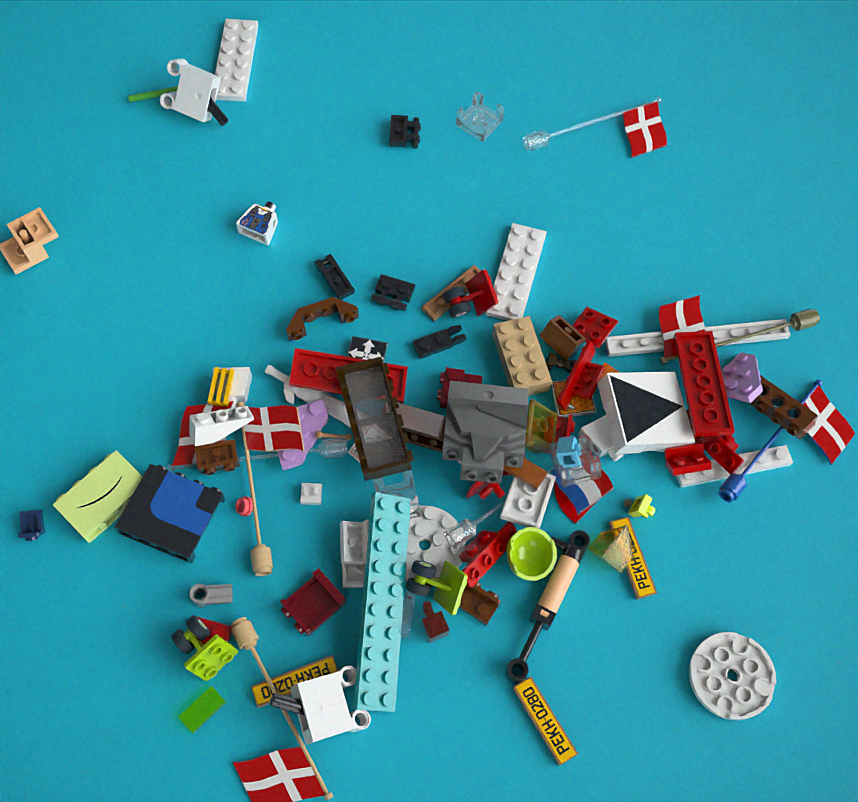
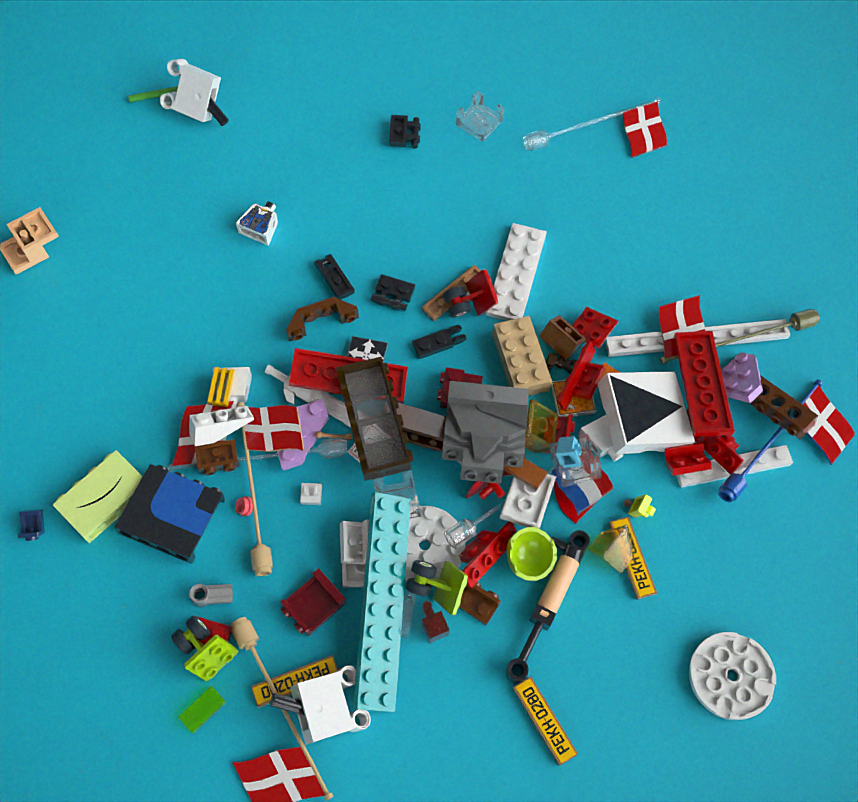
(236, 59): white plate -> none

